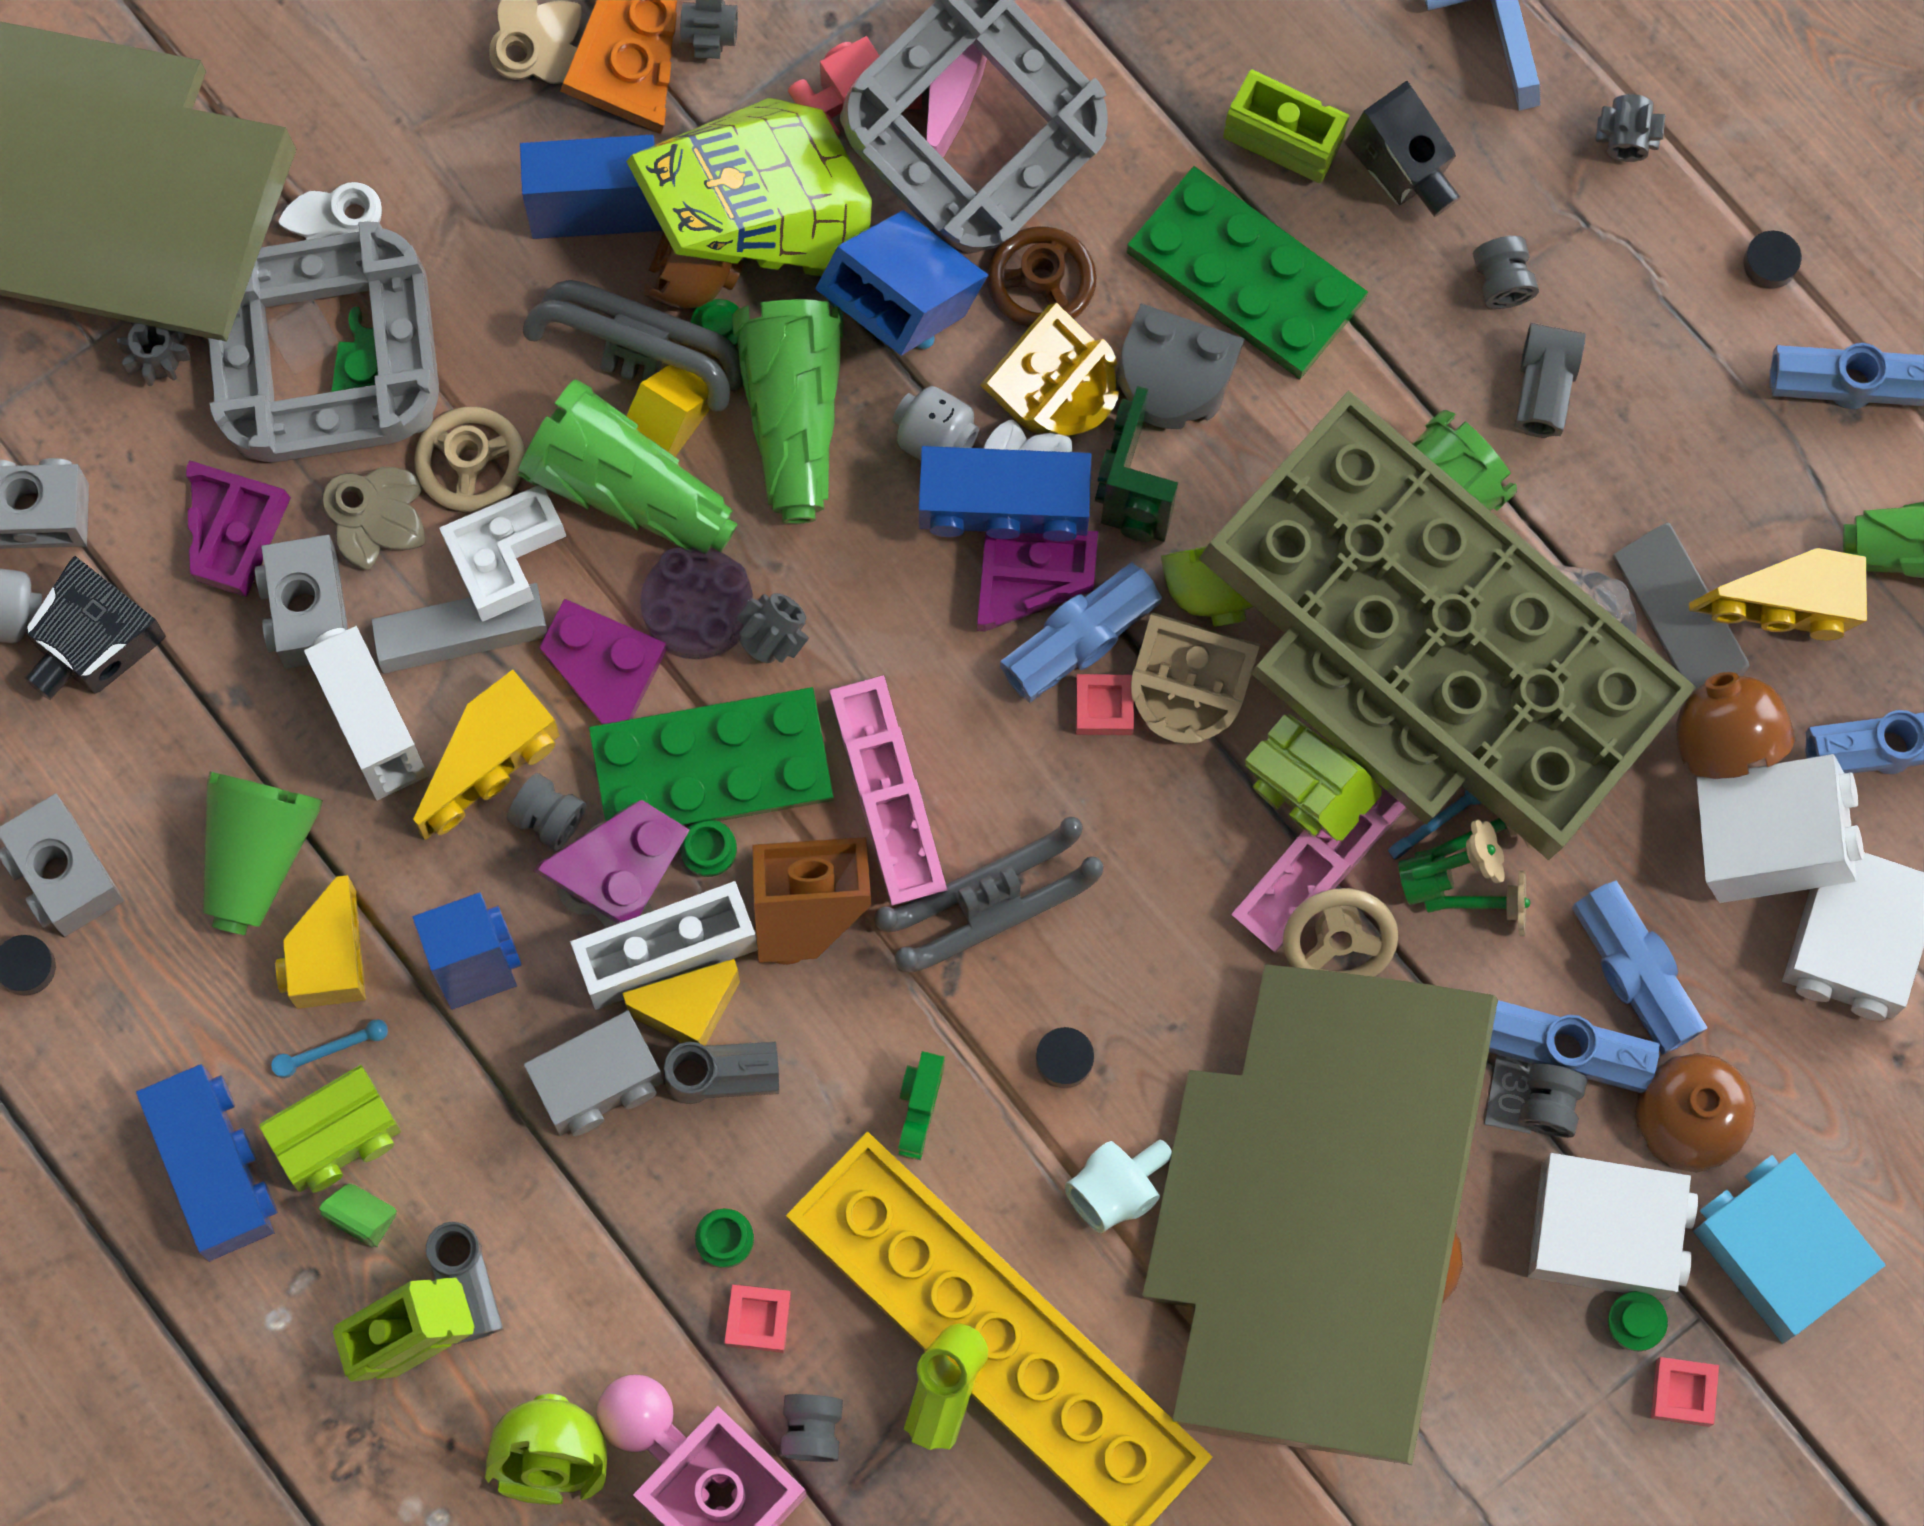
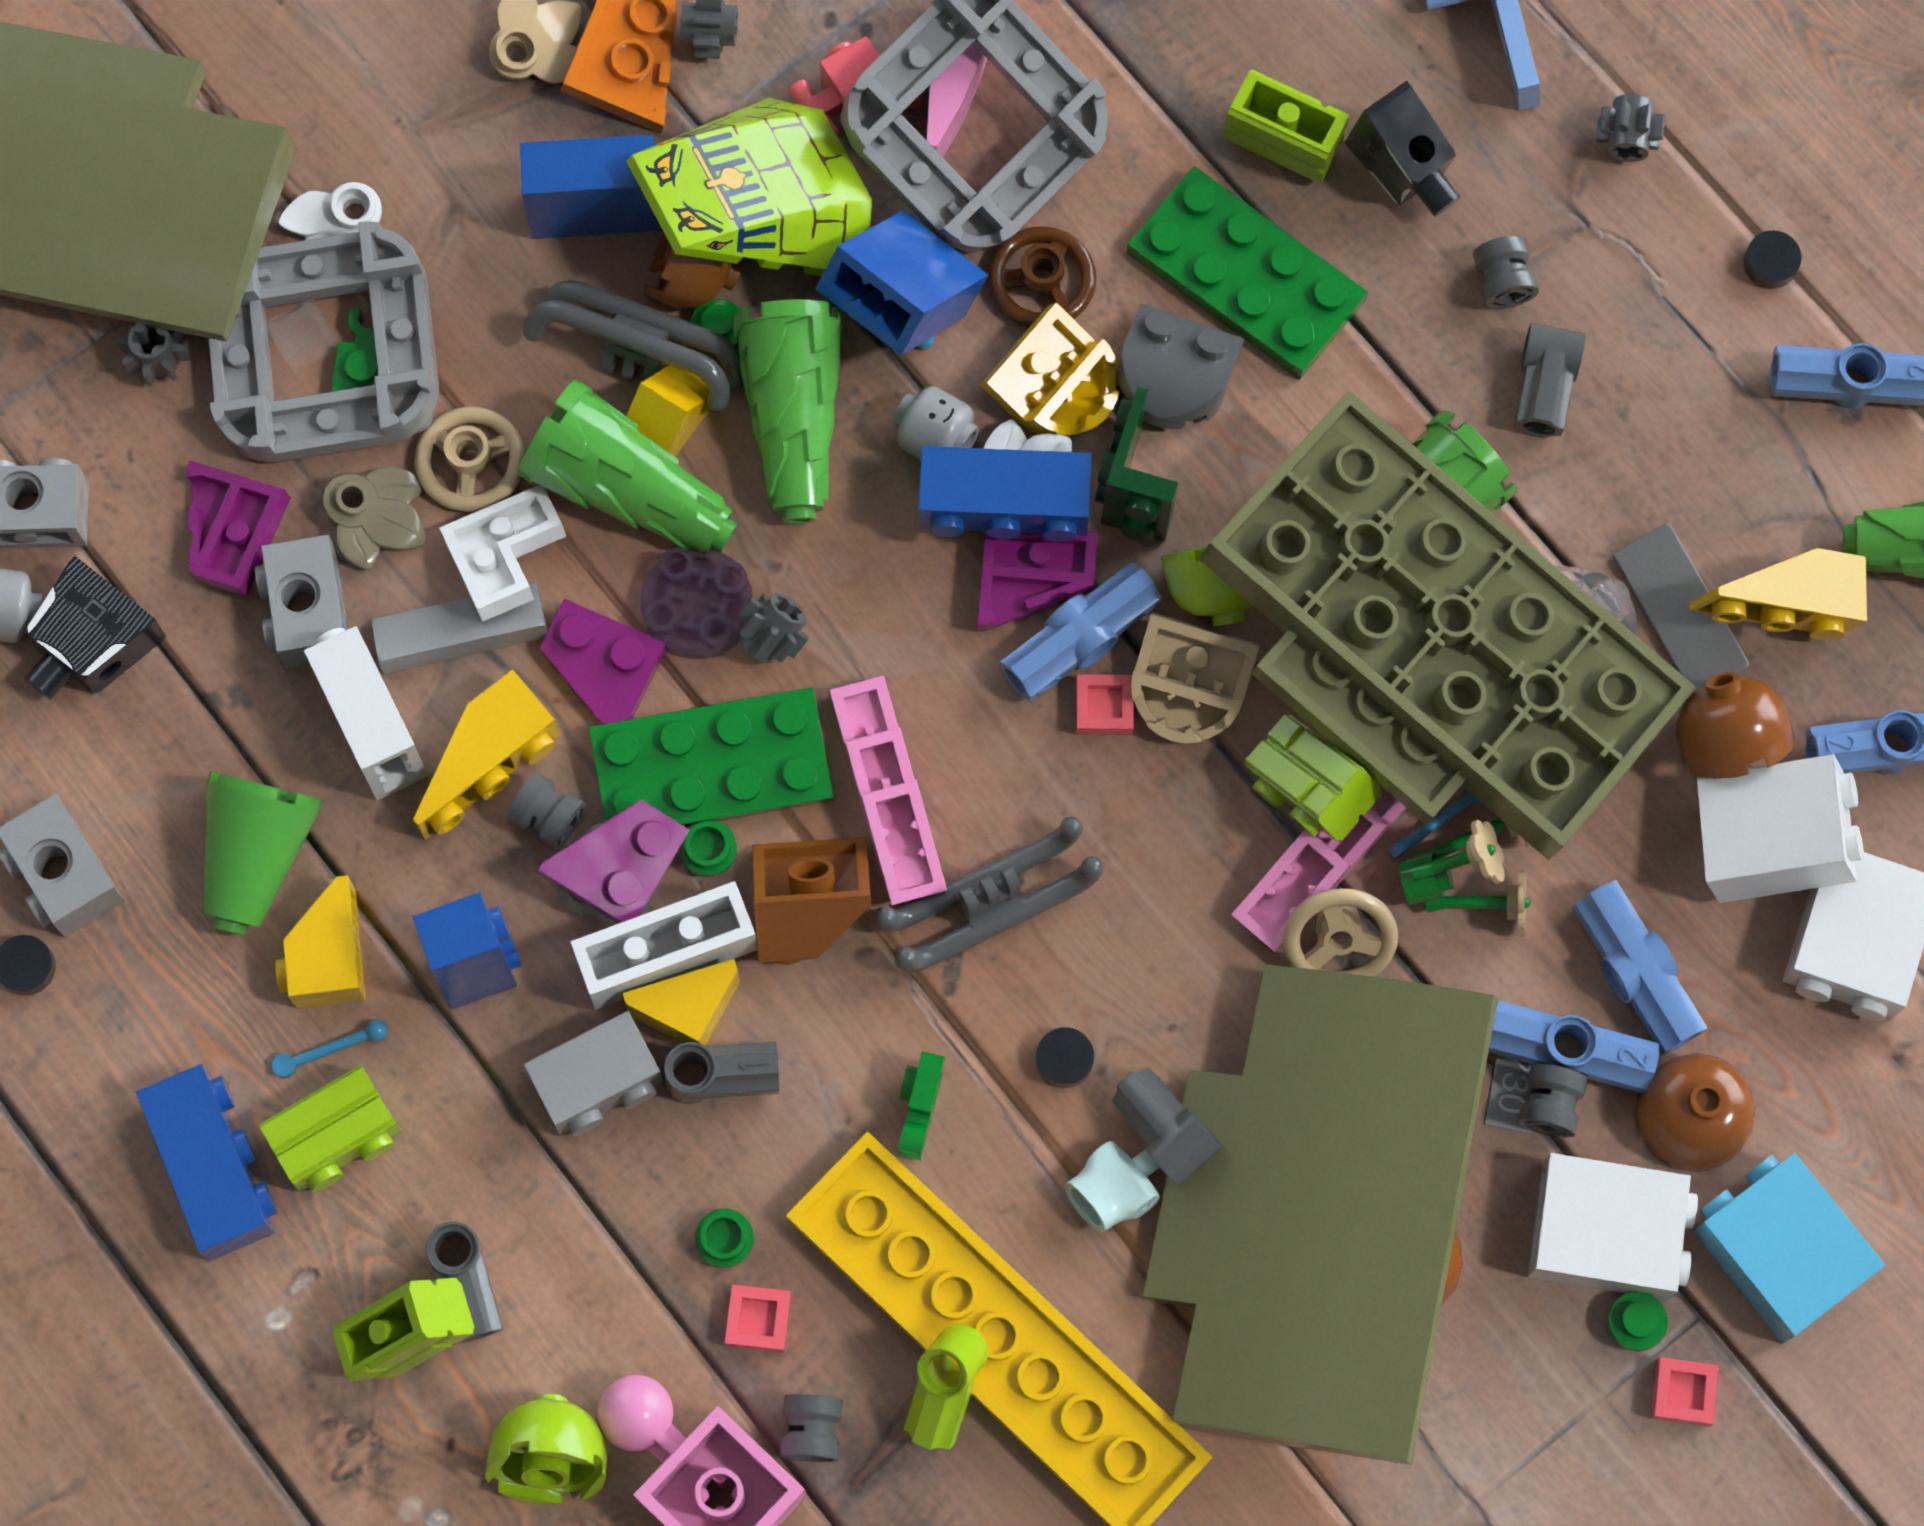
(358, 1214): bright green slope -> none
(1172, 1133): none -> dark grey piece

